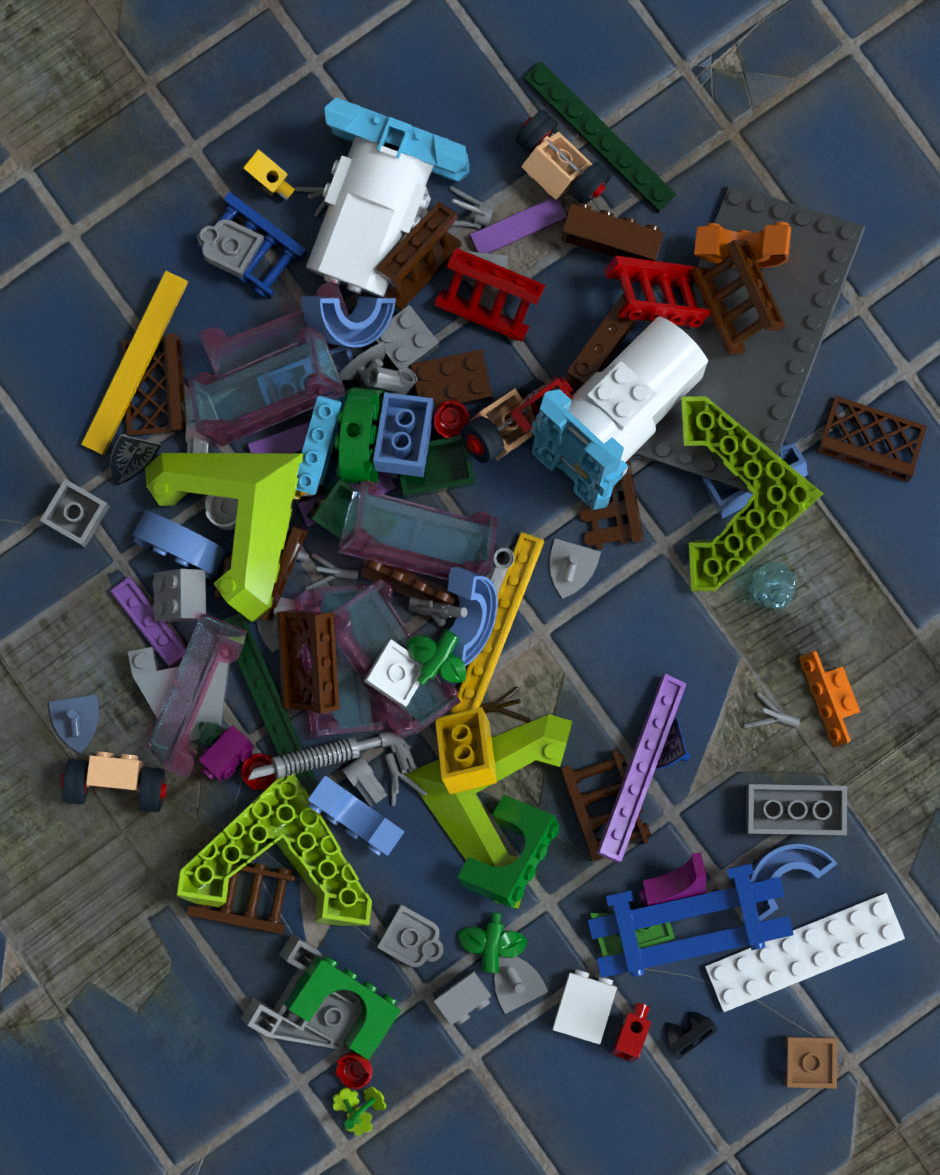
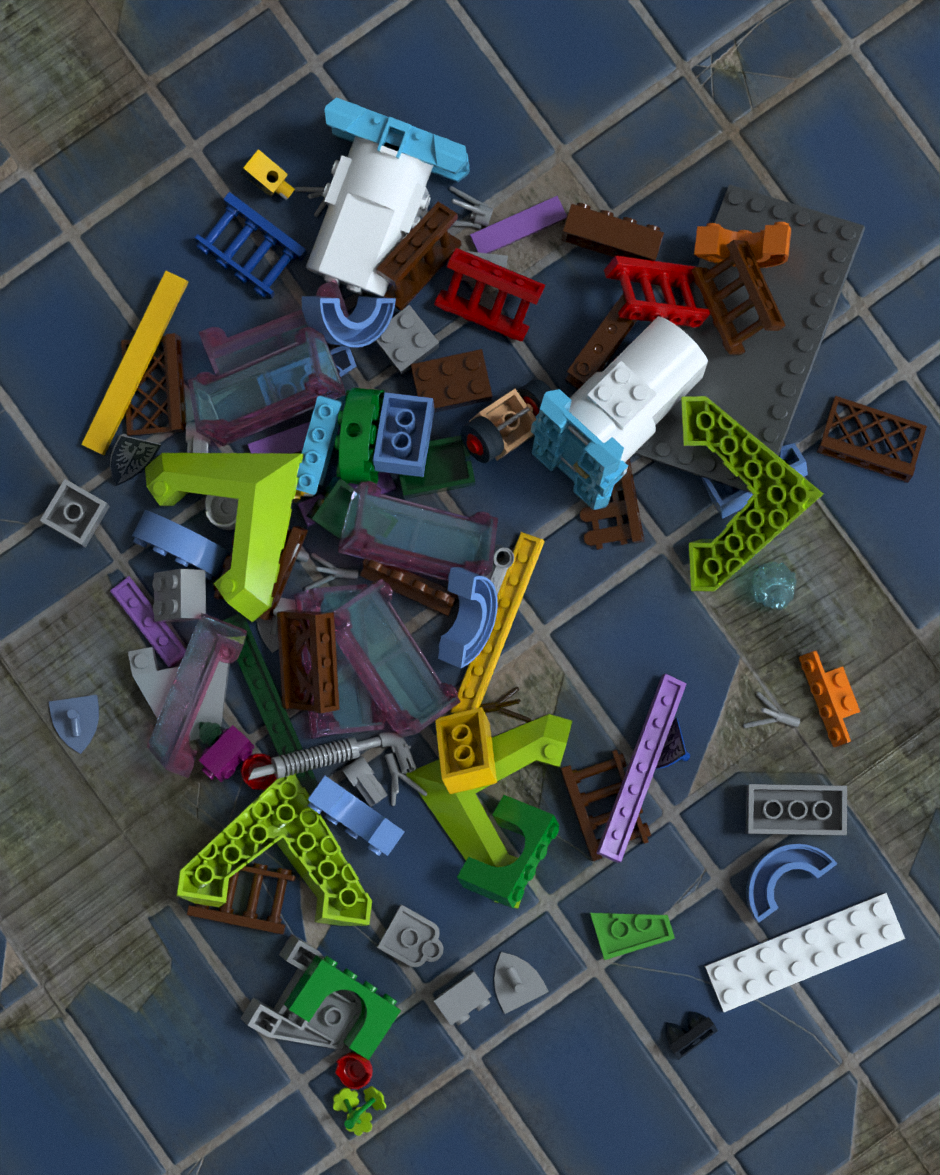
(116, 773): brick -> none
(229, 246): light grey plate -> none
(359, 366): light grey shield -> none
(393, 381): light grey piece -> none
(395, 673): white plate -> none
(437, 611): light grey piece -> none
(437, 657): green plant -> none
(449, 418): red hair -> none
(492, 943): green plant -> none
(516, 410): red panel -> none
(558, 163): brick -> none
(571, 566): light grey shield -> none
(584, 1006): white brick -> none
(600, 137): dark green plate -> none
(627, 1043): red torso -> none
(679, 884): magenta arch -> none
(744, 894): blue fence -> none
(811, 1062): medium nougat panel -> none

